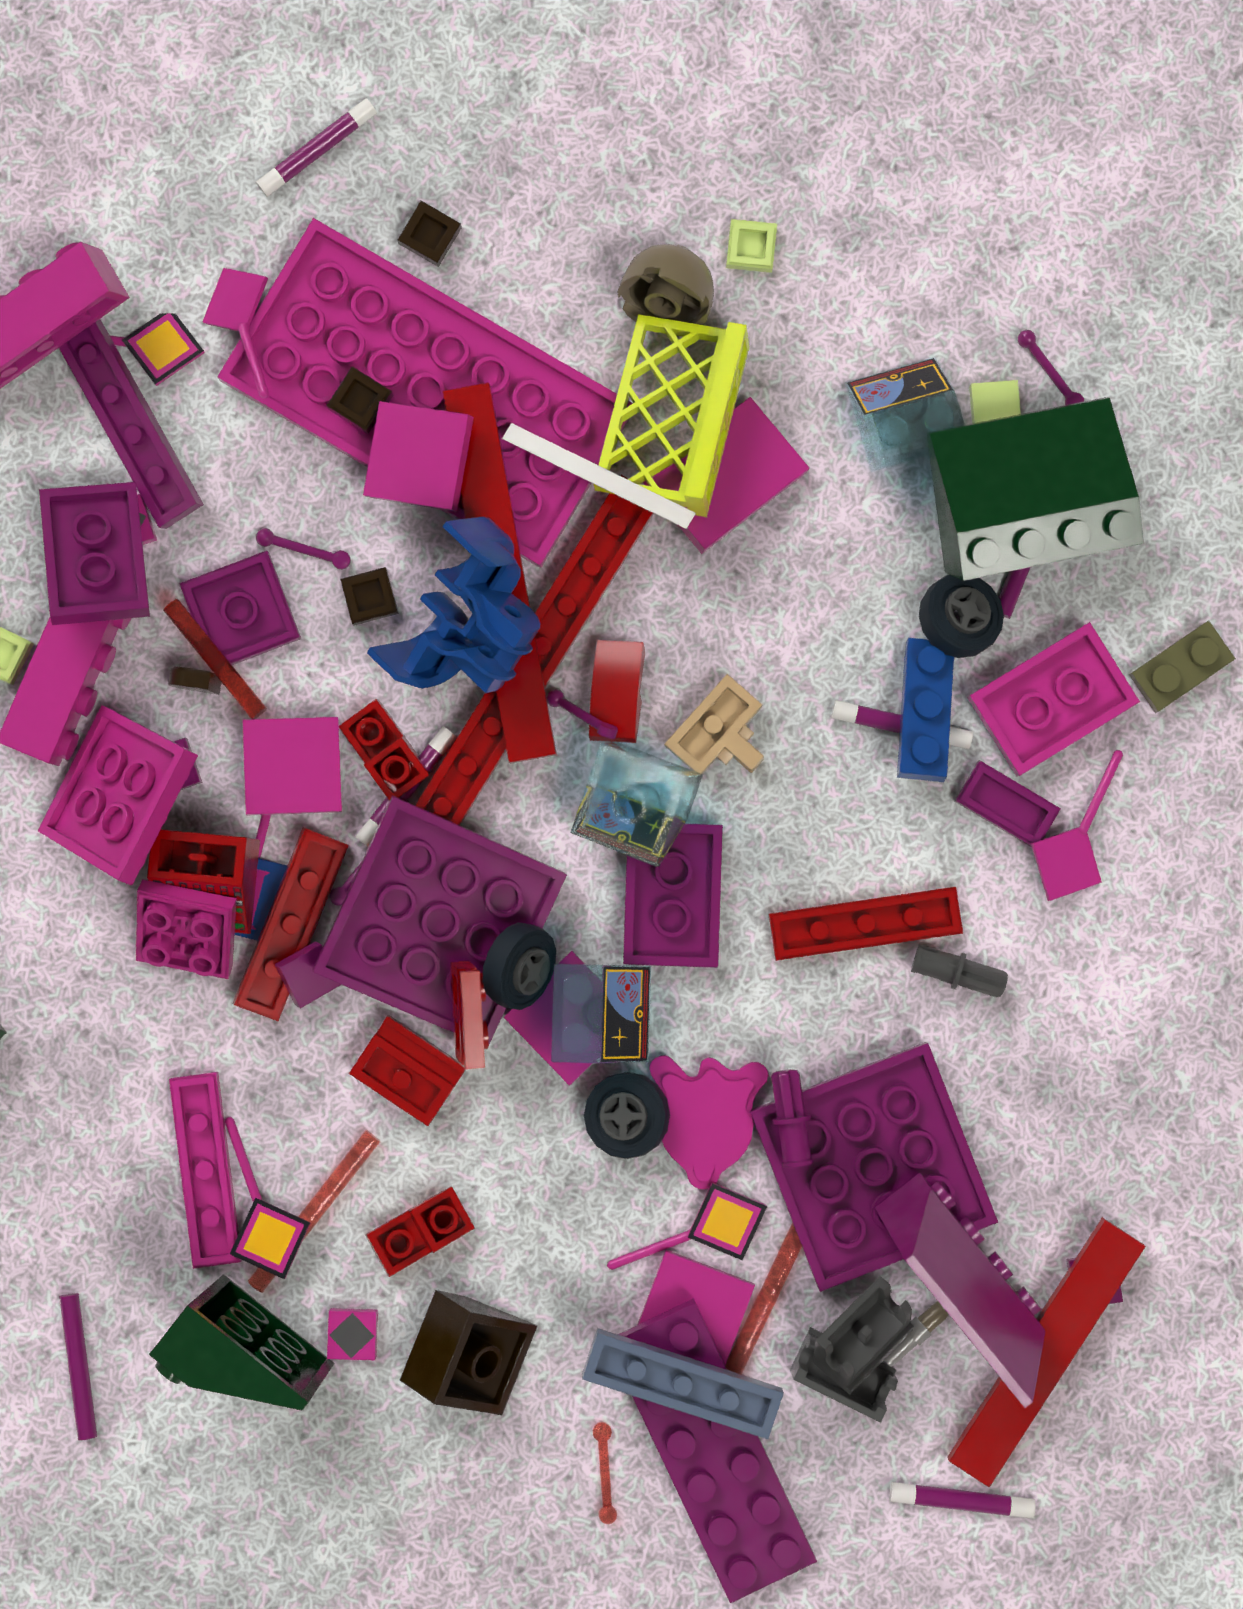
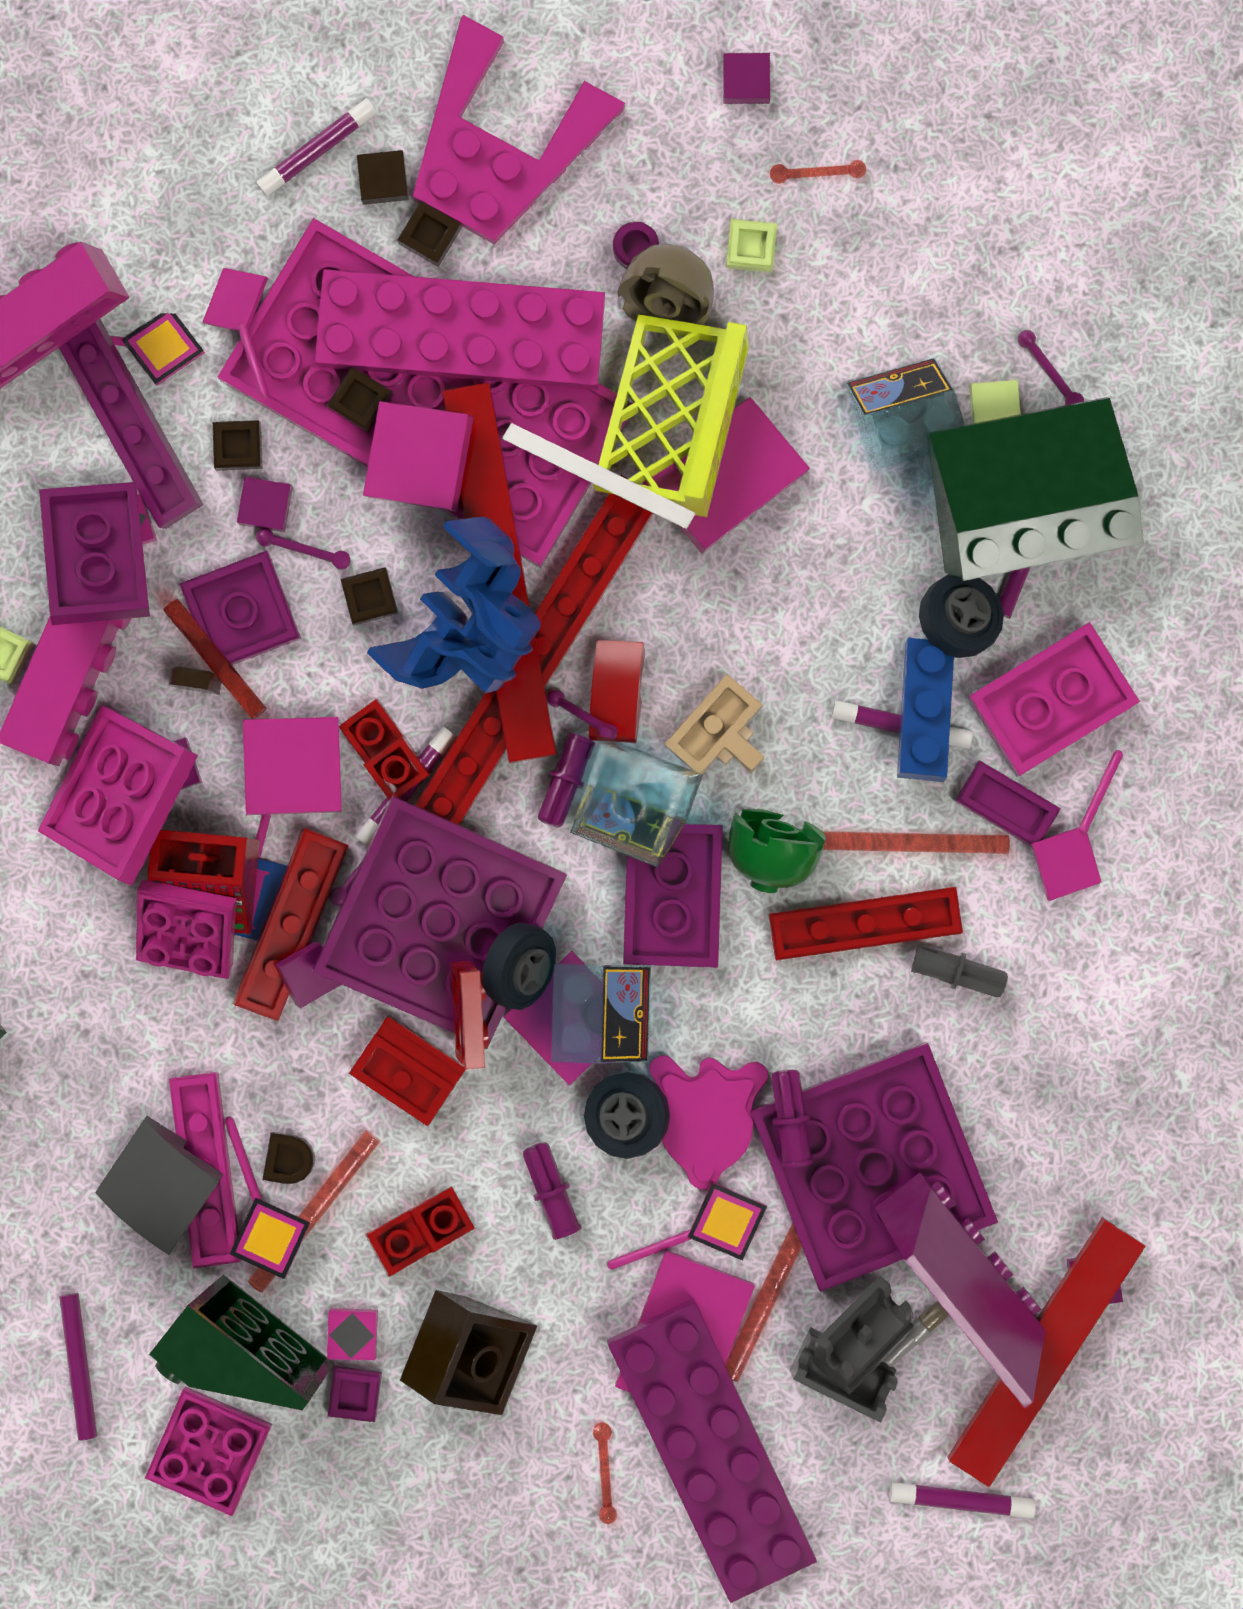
(158, 1185): none -> dark grey slope
(208, 1451): none -> dark pink tile
(237, 445): none -> dark brown tile
(264, 504): none -> magenta tile
(288, 1159): none -> dark brown tile
(354, 1394): none -> magenta tile
(382, 177): none -> dark brown tile
(460, 329): none -> dark pink plate
(481, 176): none -> dark pink wing
(551, 1190): none -> magenta axle
(565, 779): none -> magenta axle
(631, 240): none -> magenta tile
(682, 1383): sand blue plate -> none
(746, 78): none -> magenta tile
(773, 851): none -> green cylinder
(780, 173): none -> clear red hinge
(917, 842): none -> clear red bar
(1182, 666): olive plate -> none

